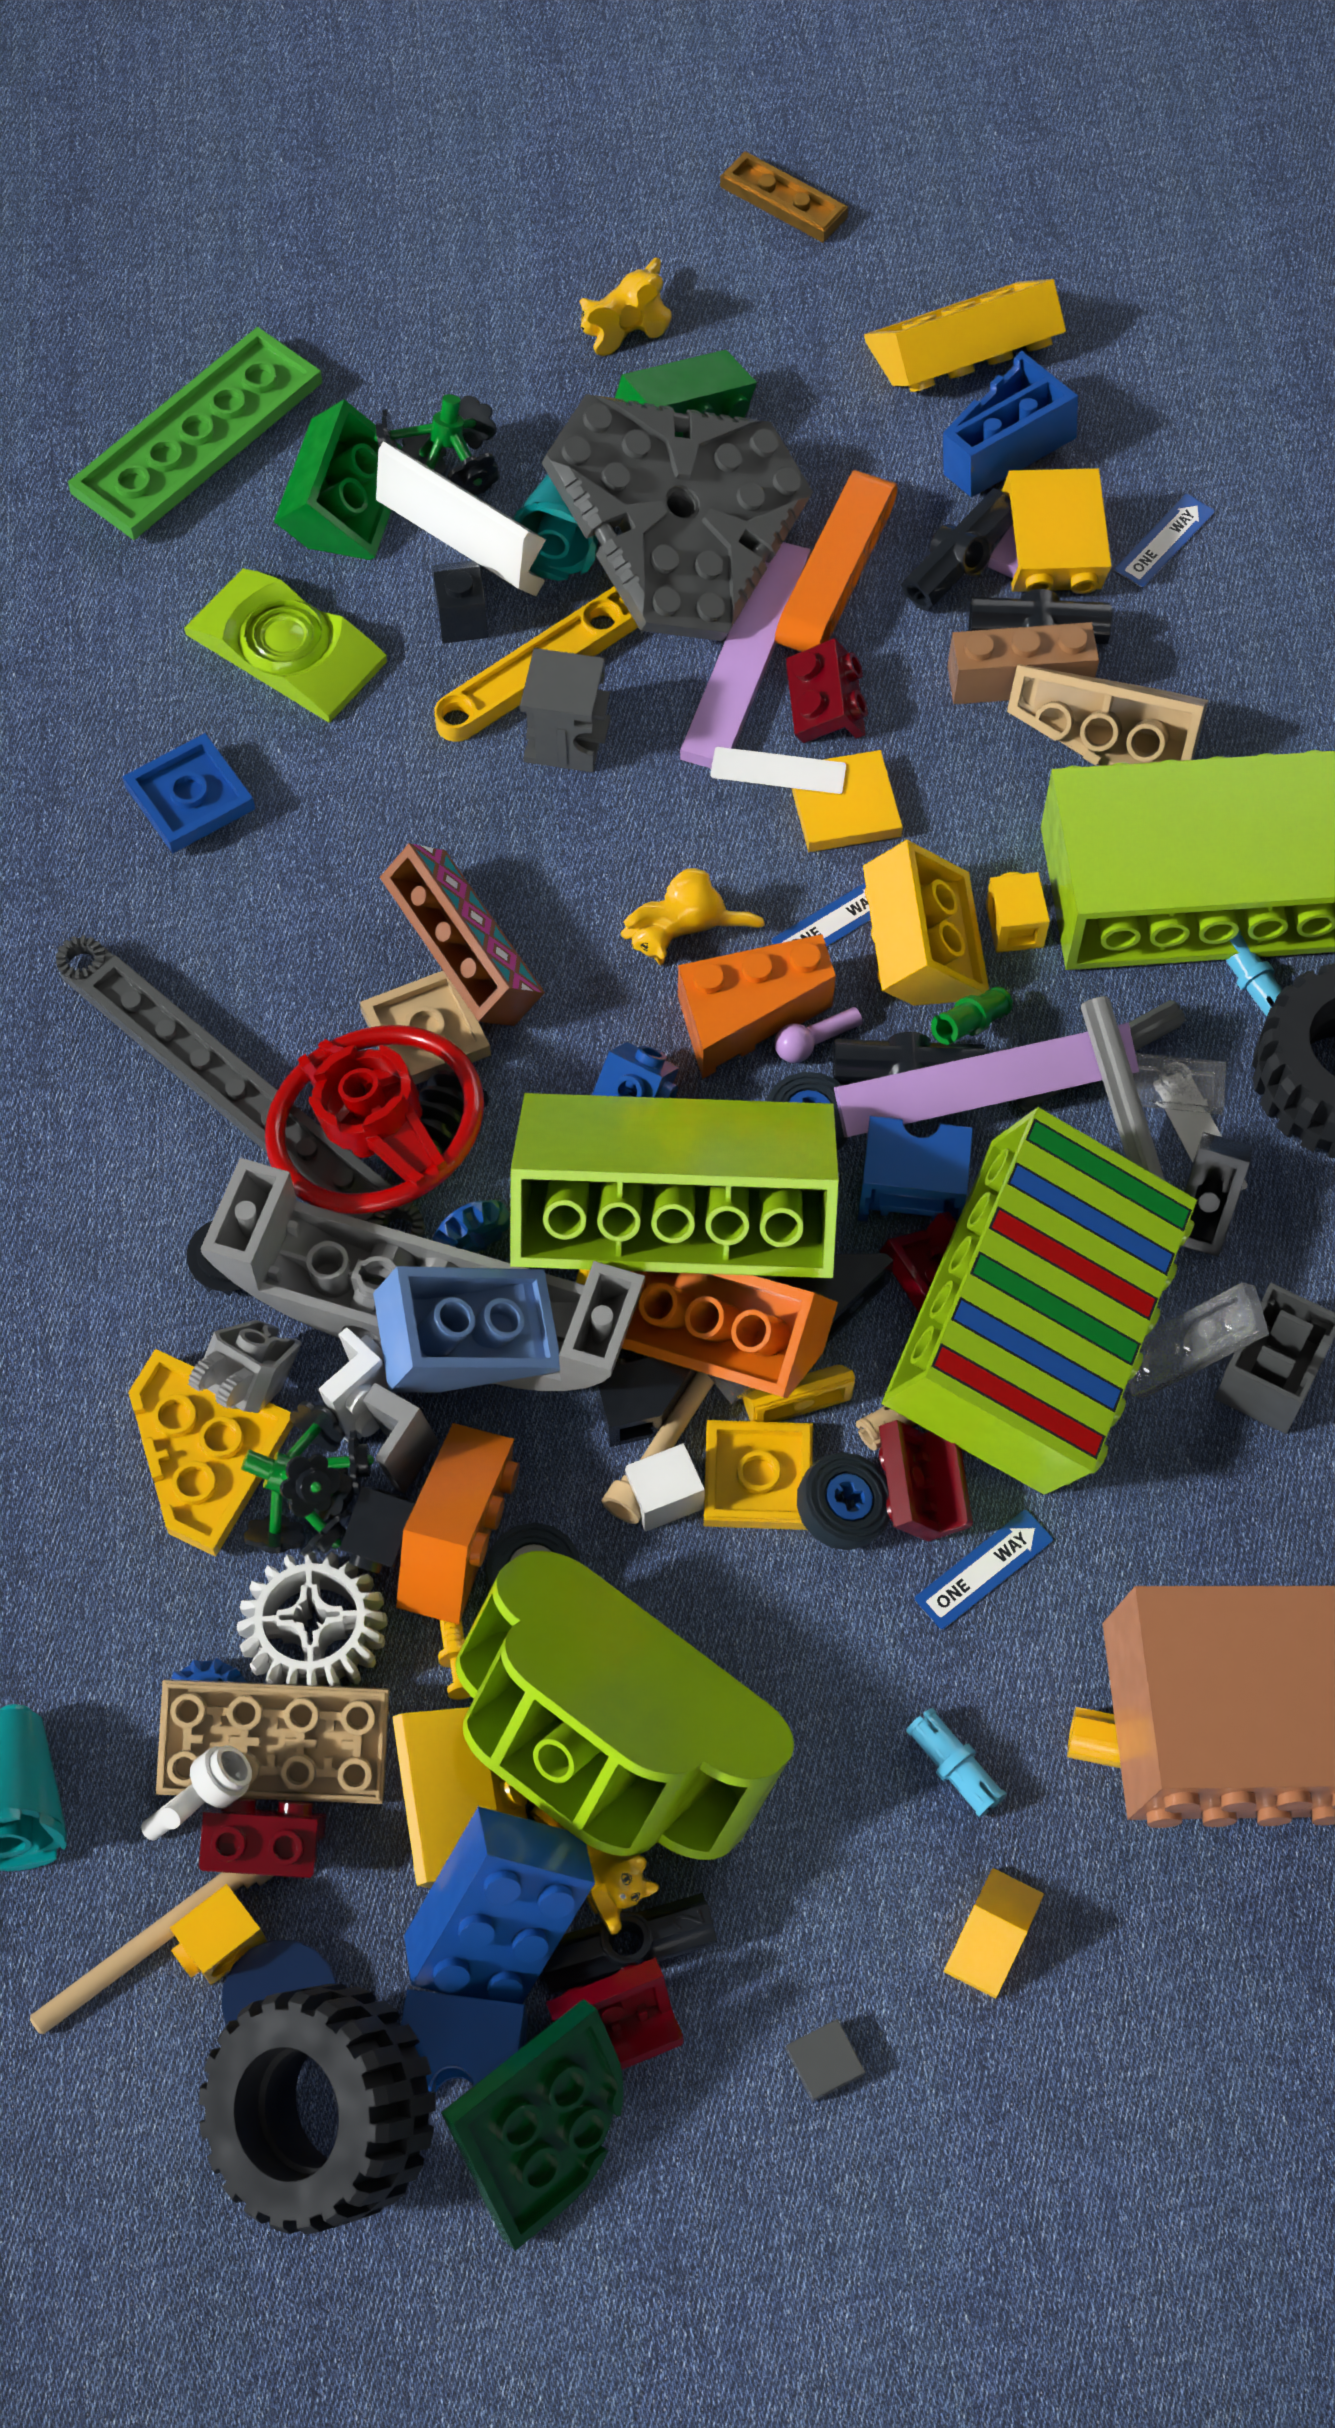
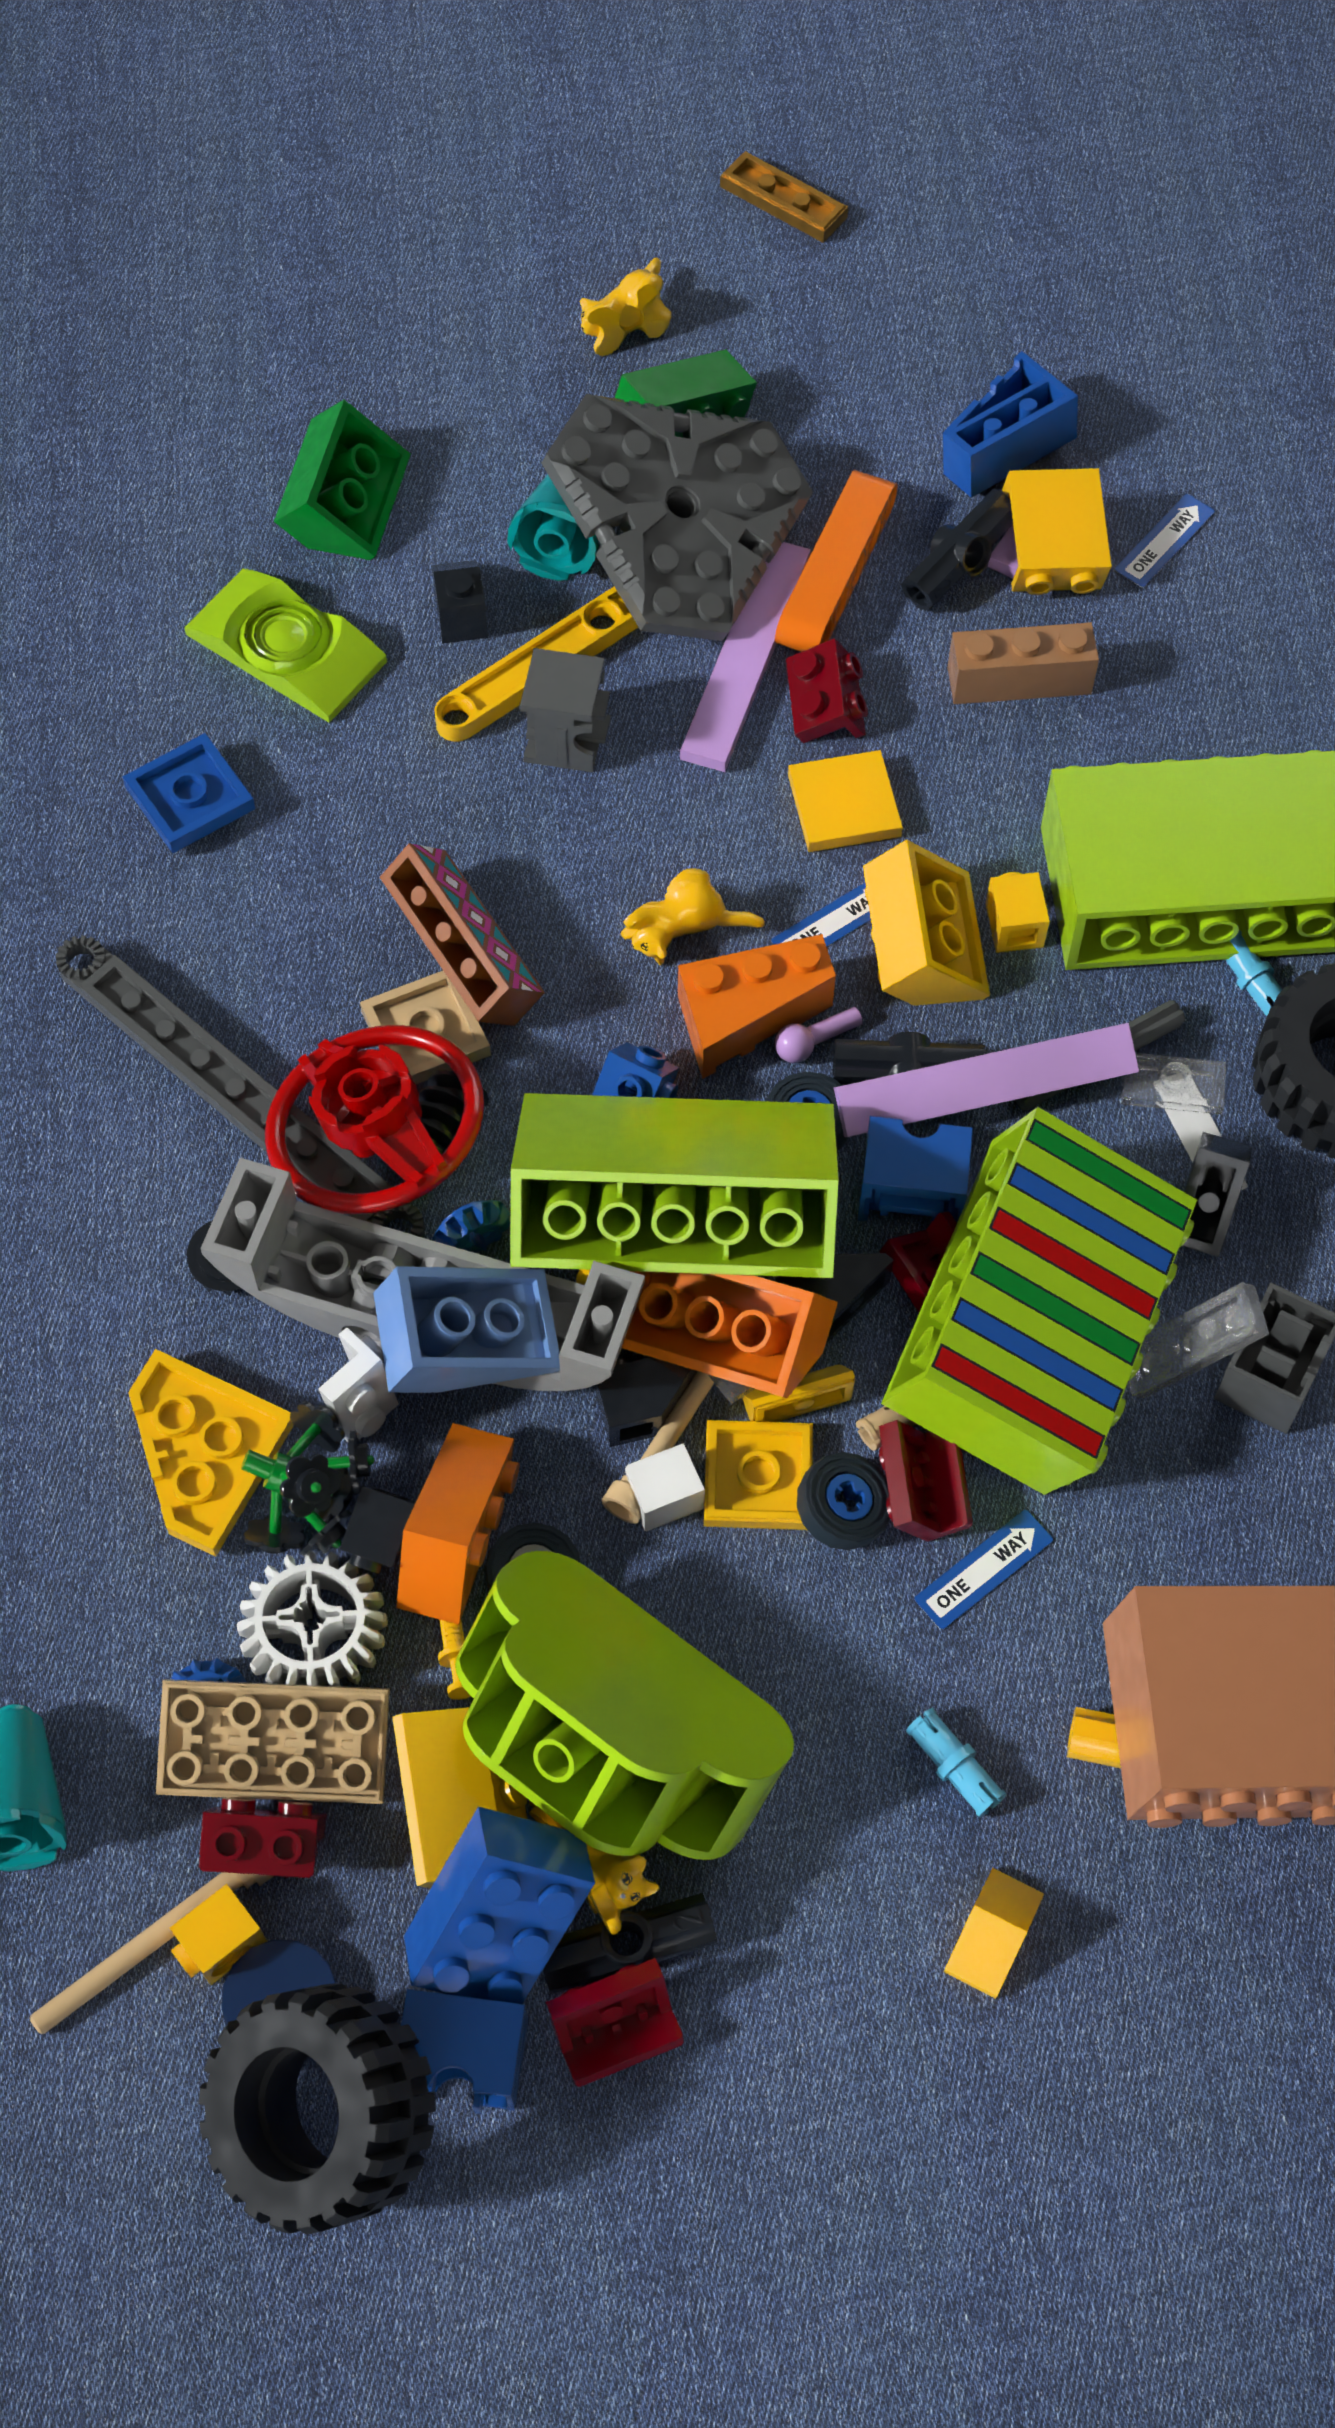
(195, 433): bright green plate -> none
(217, 1778): white piece -> none
(245, 1365): light grey hinge -> none
(408, 1434): light grey panel -> none
(454, 426): black plant -> none
(458, 518): white slope -> none
(540, 2123): dark green plate -> none
(778, 770): white sticker -> none
(824, 2060): dark grey tile -> none
(968, 333): yellow slope -> none
(971, 1015): green pin -> none
(1039, 608): black piece -> none
(1108, 718): tan wedge -> none
(1120, 1084): light grey axle -> none

